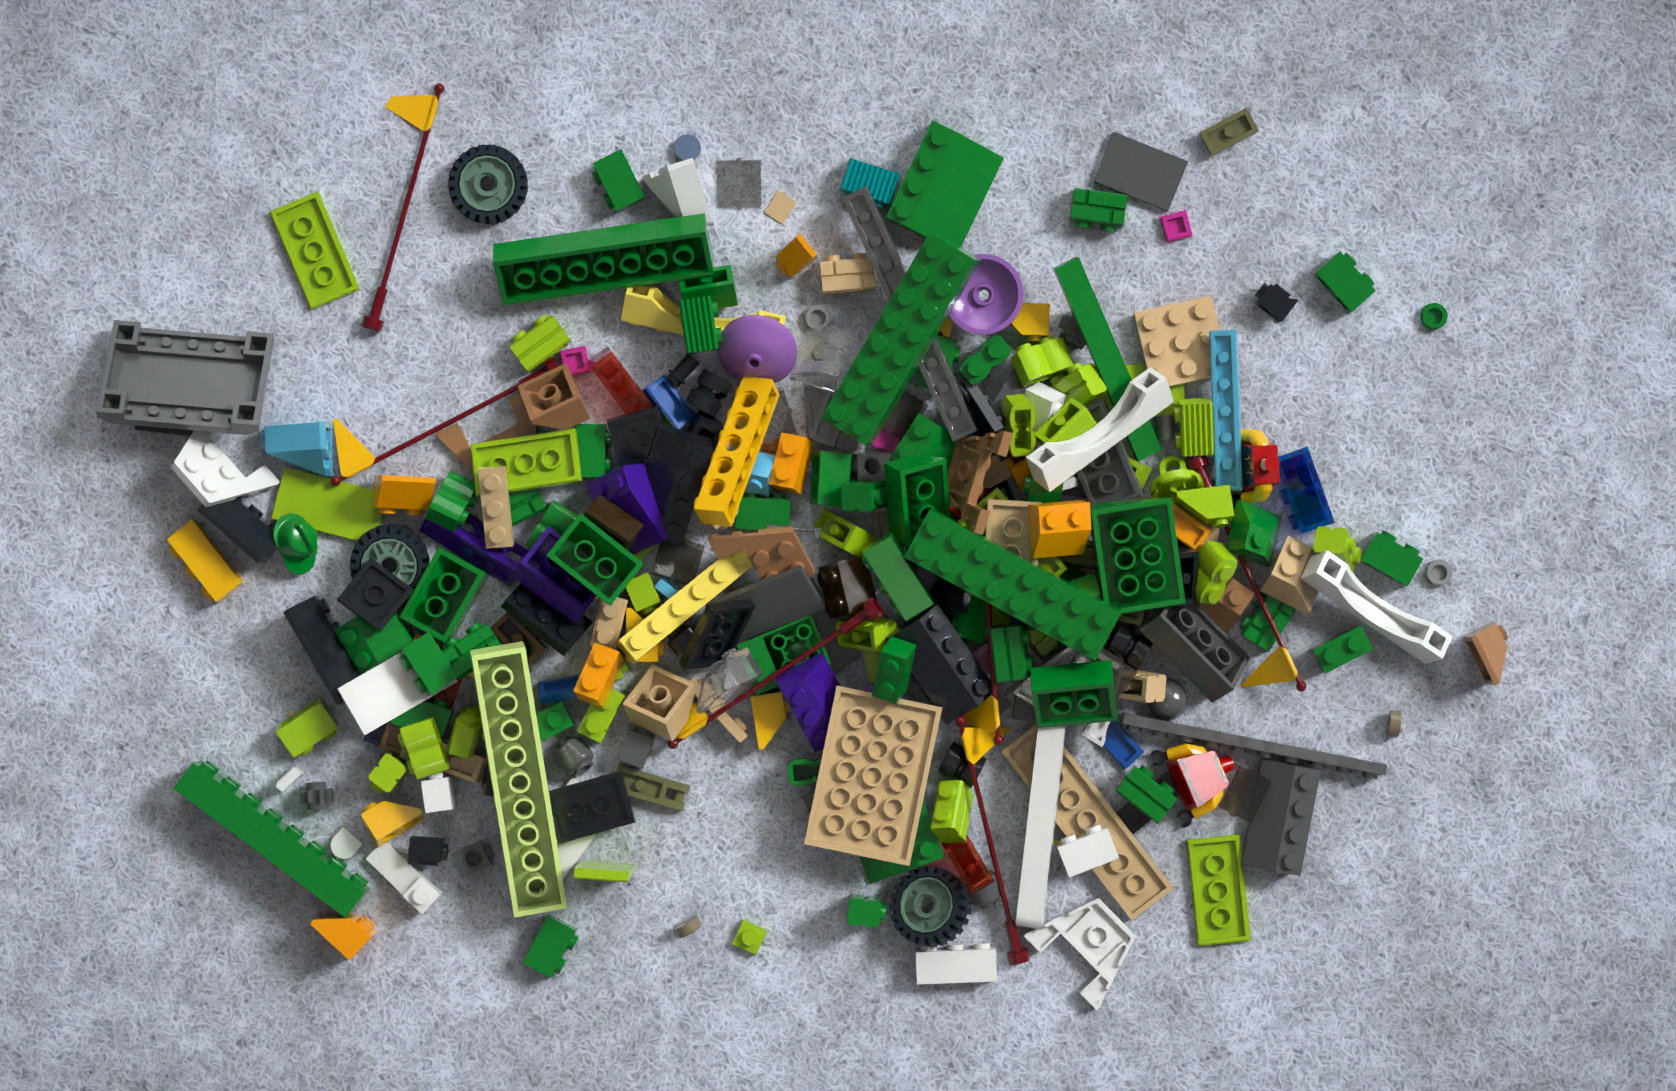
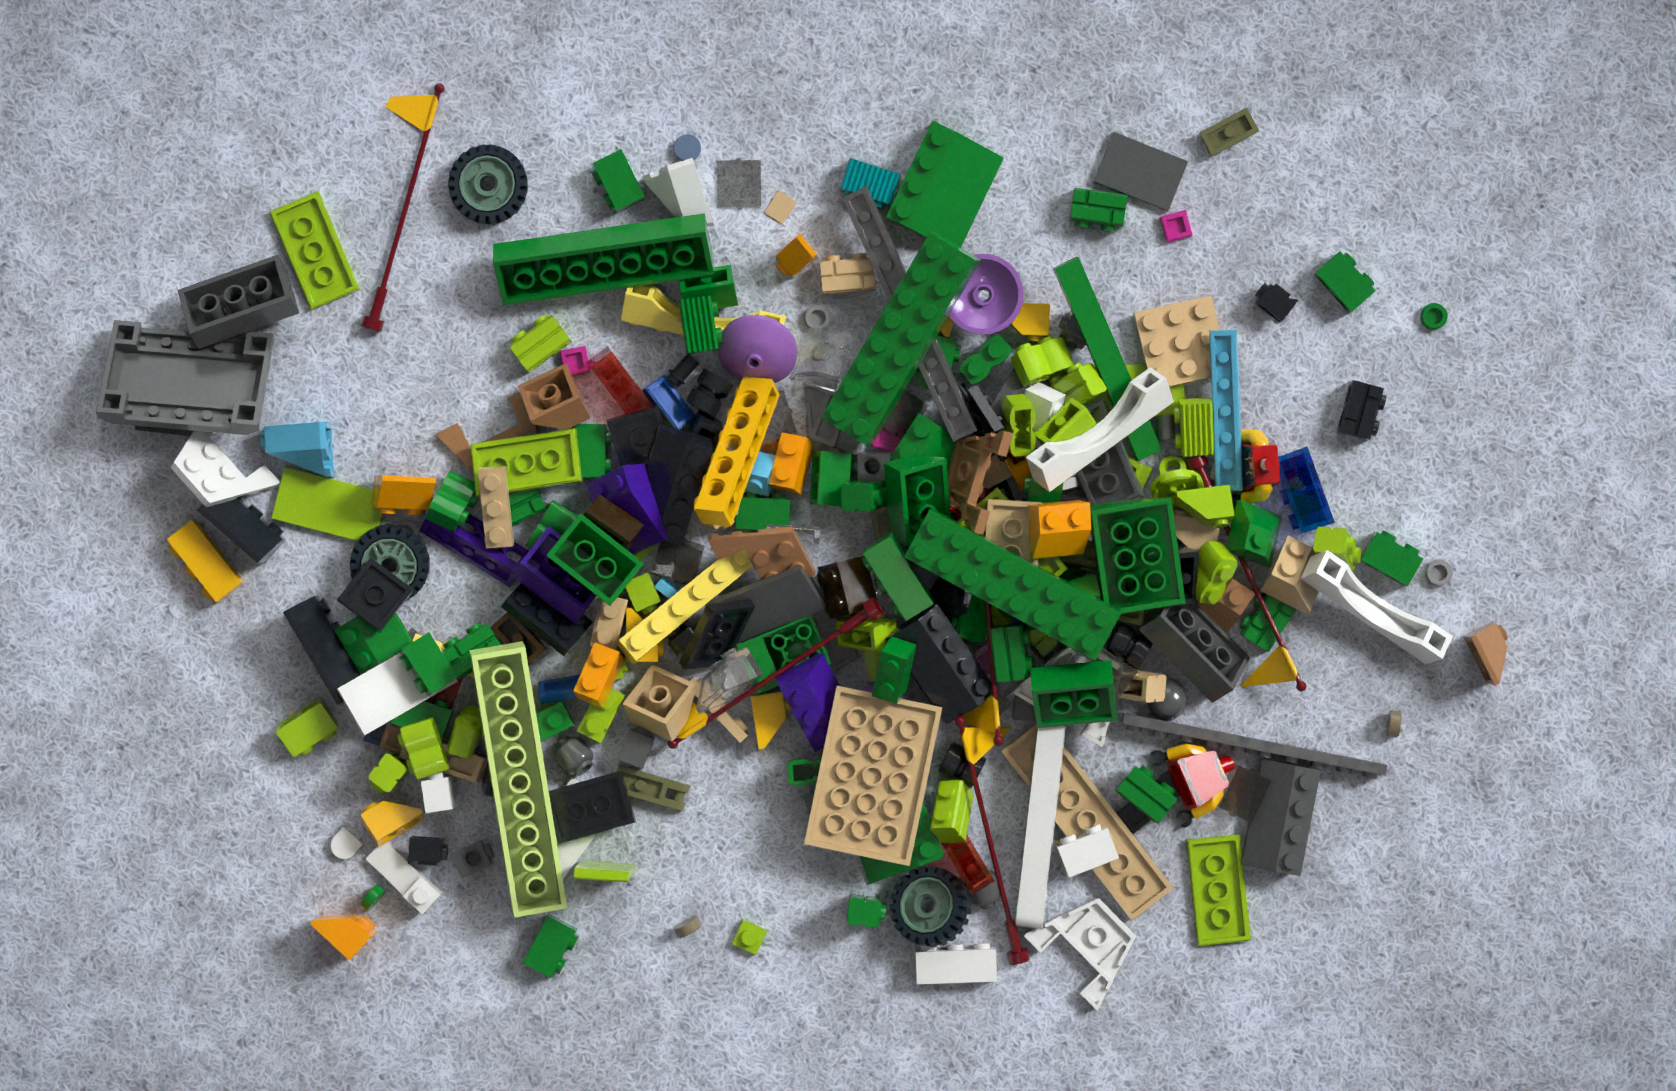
(238, 301): none -> dark grey brick
(272, 837): green brick -> none
(289, 778): white tile -> none
(296, 542): green piece -> none
(316, 795): dark grey gear -> none
(356, 457): piece -> none
(372, 897): none -> green tile
(444, 595): green slope -> none
(843, 533): lime slope -> none
(1121, 745): blue tile -> none
(1188, 529): light orange tile -> none
(1341, 649): green brick -> none
(1361, 409): none -> black brick

